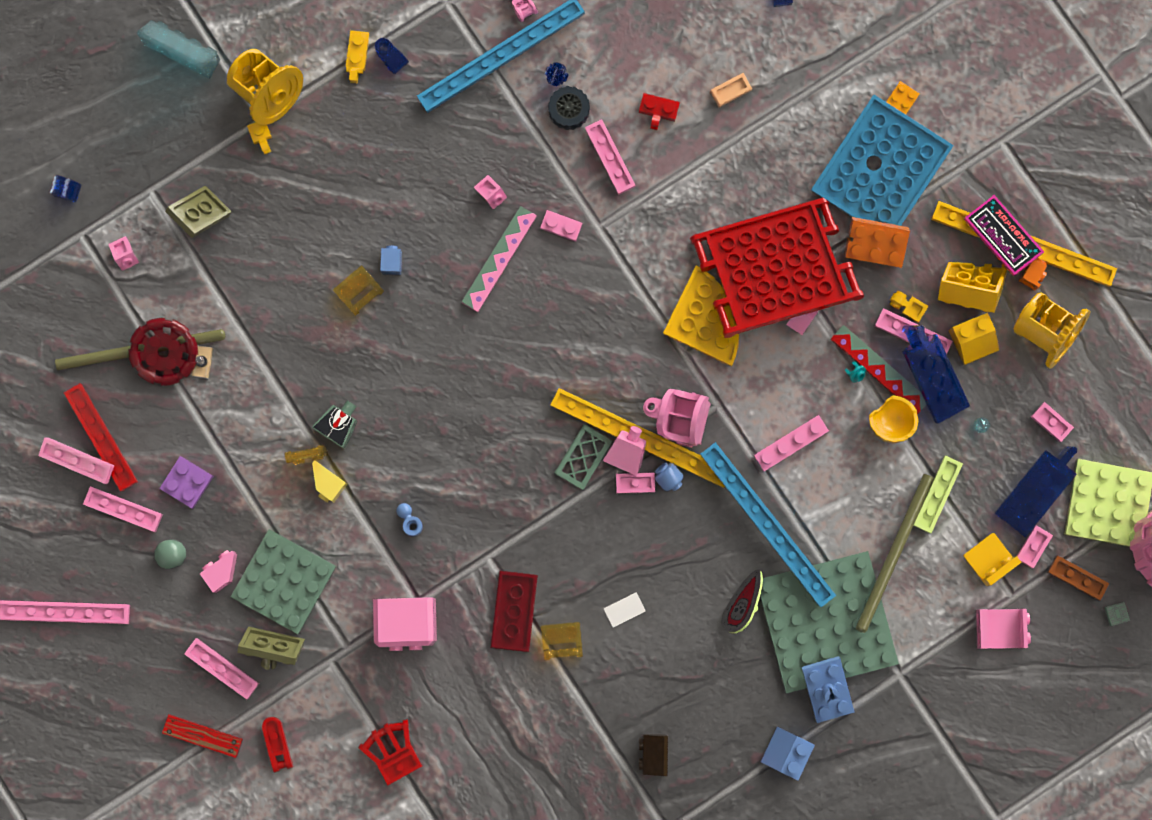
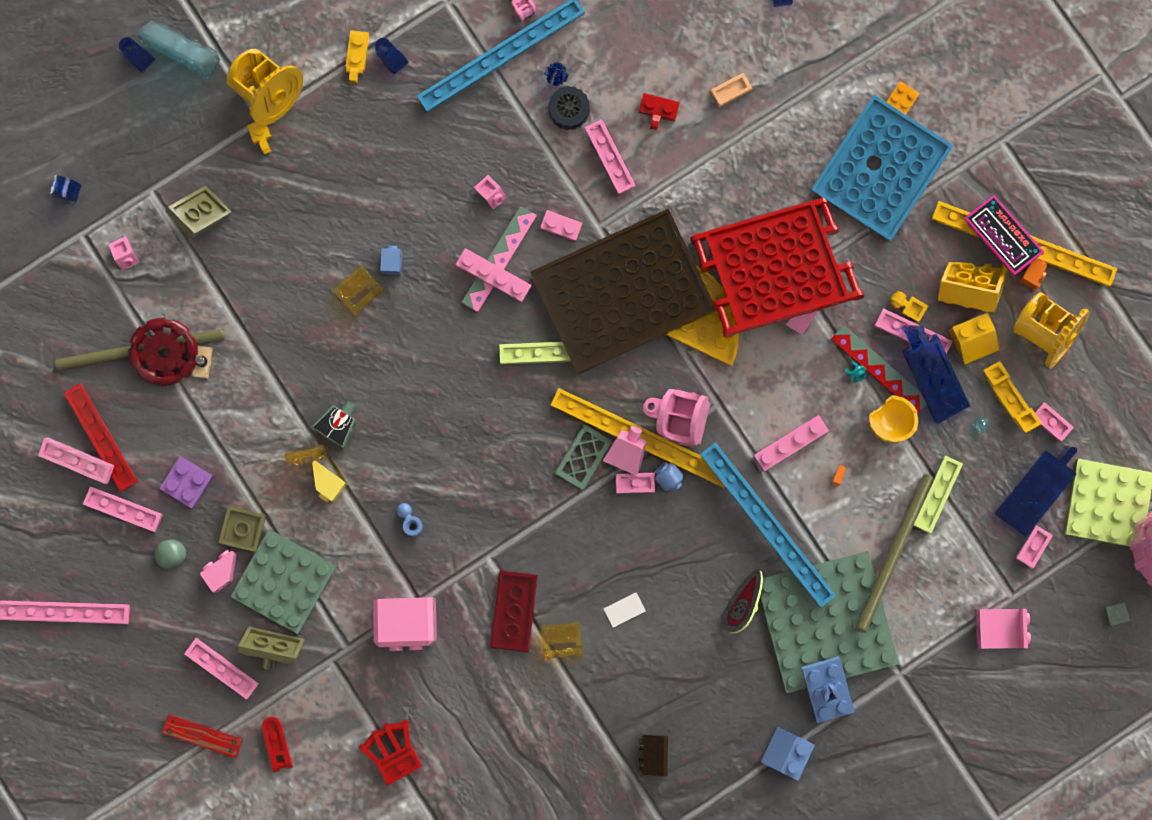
(137, 55): none -> clear blue piece
(242, 528): none -> olive plate
(493, 275): none -> bright pink plate
(533, 353): none -> yellowish green plate
(623, 291): none -> dark brown plate
(838, 476): none -> orange tile
(877, 242): orange piece -> none
(991, 559): yellow bracket -> none
(1010, 398): none -> yellow slope
(1078, 578): dark orange plate -> none

